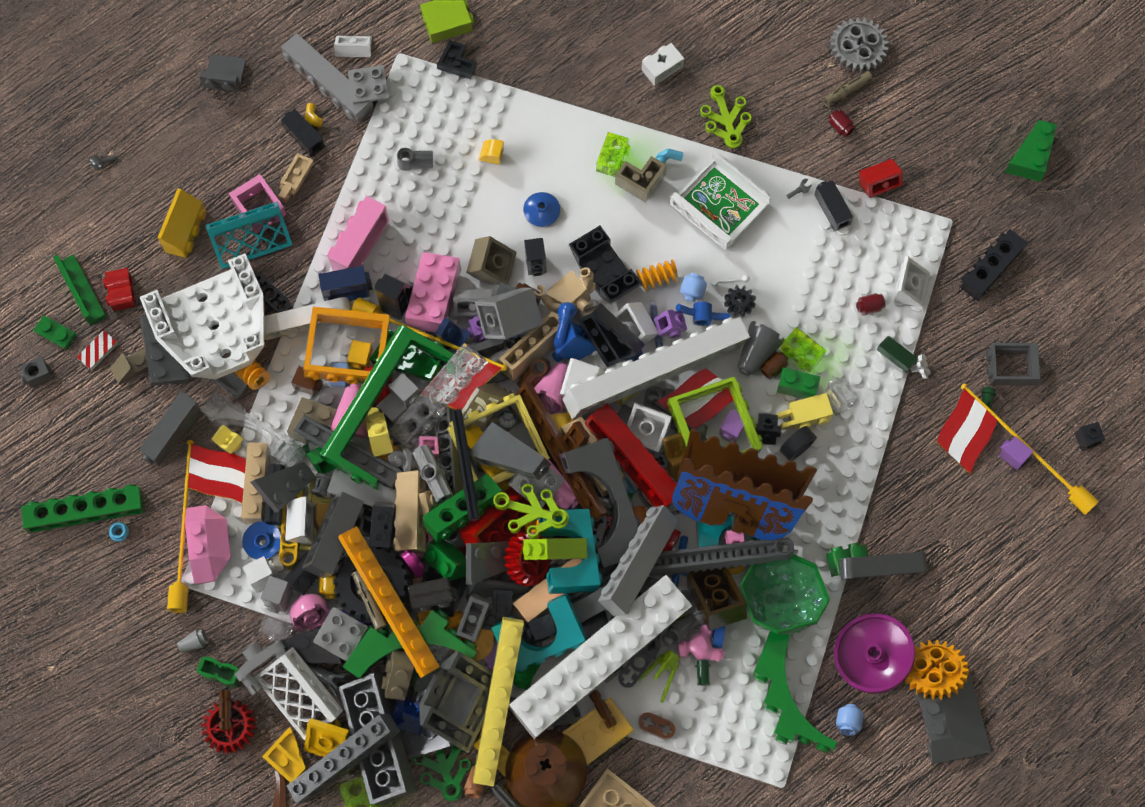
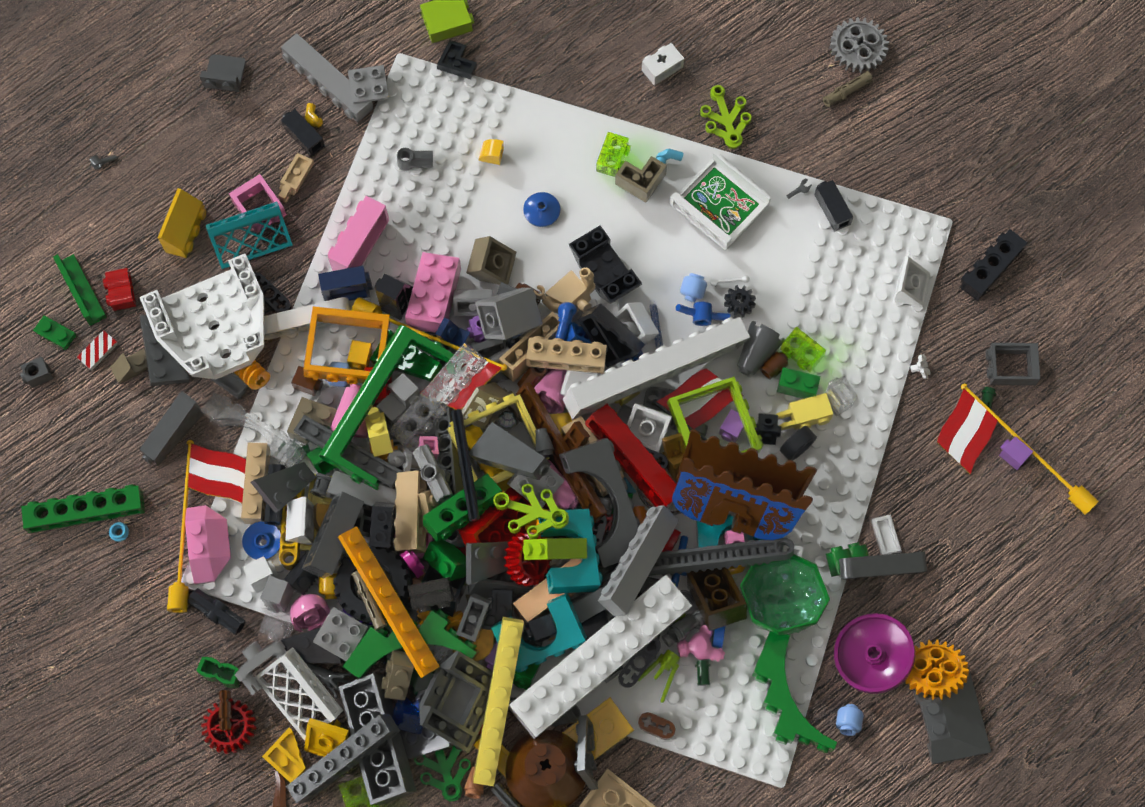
(193, 641): light grey cone -> none
(216, 611): none -> black piece
(227, 439): light yellow bracket -> none
(353, 46): white slope -> none
(535, 256): black brick -> none
(543, 443): none -> dark grey cone
(566, 355): none -> tan brick
(585, 760): none -> dark grey wing
(602, 709): reddish brown axle -> none
(658, 274): light orange piece -> none
(670, 324): medium lavender brick -> none
(841, 123): dark red brick -> none
(870, 304): dark red brick -> none
(881, 178): red brick -> none
(886, 535): none -> white tile
(897, 354): dark green slope -> none
(1034, 153): green wedge -> none
(1089, 436): black brick -> none

